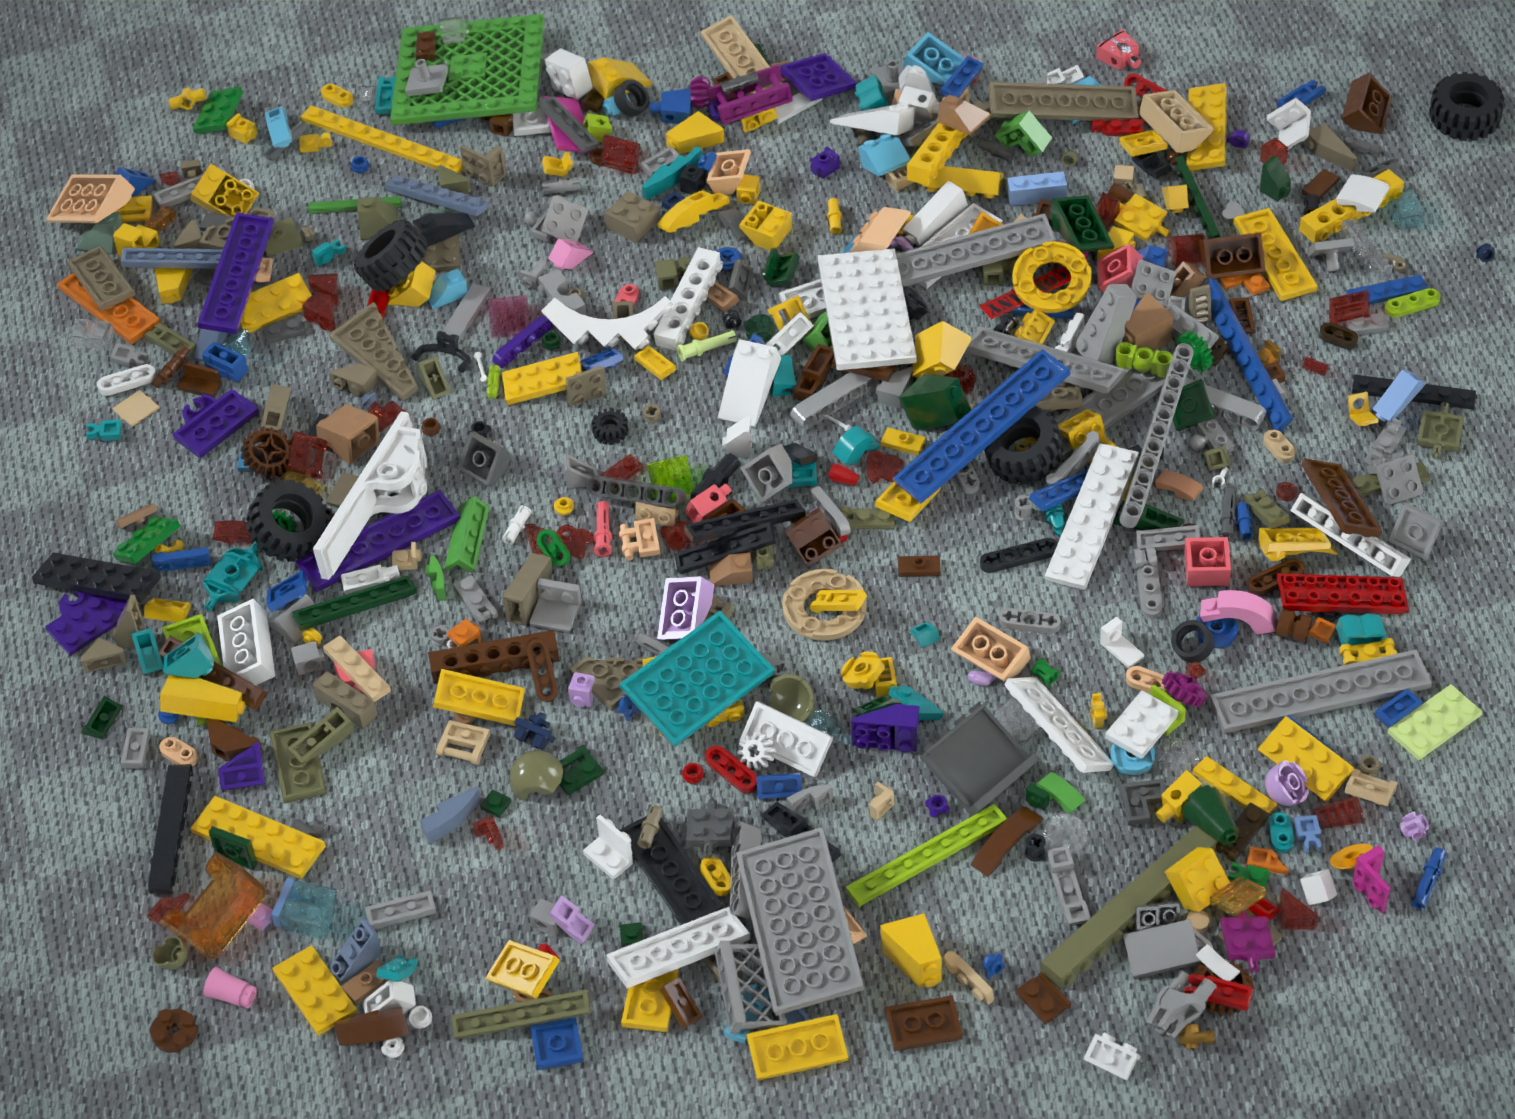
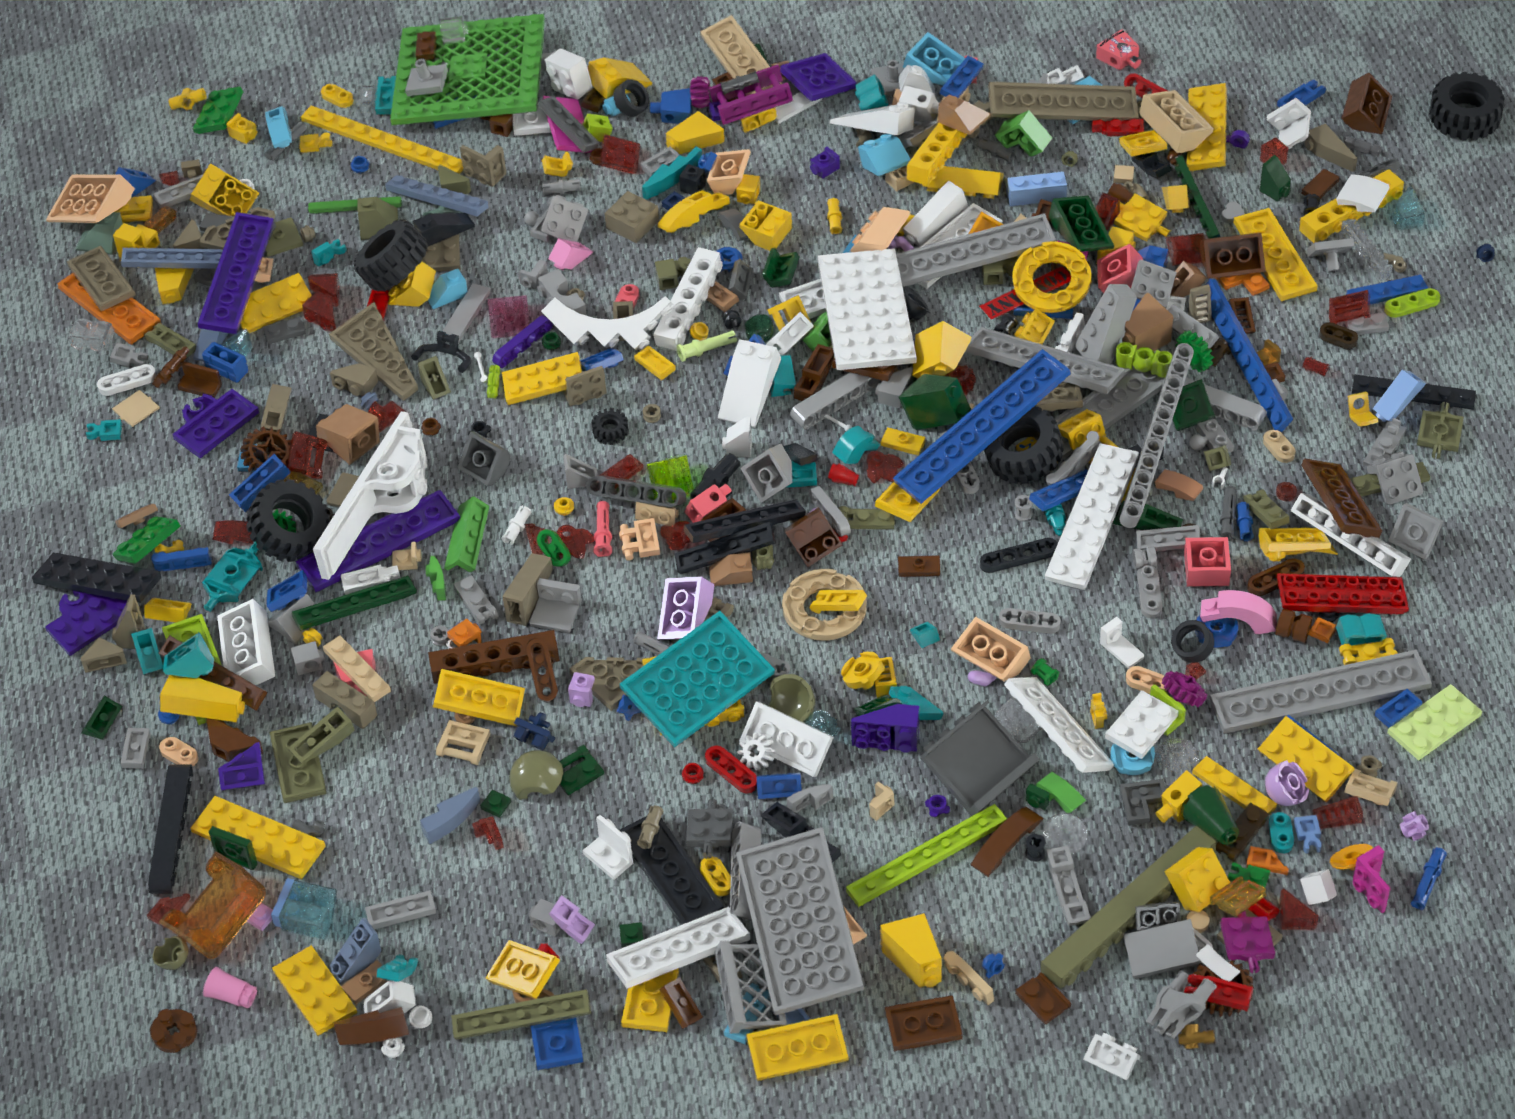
(267, 473): none -> blue slope

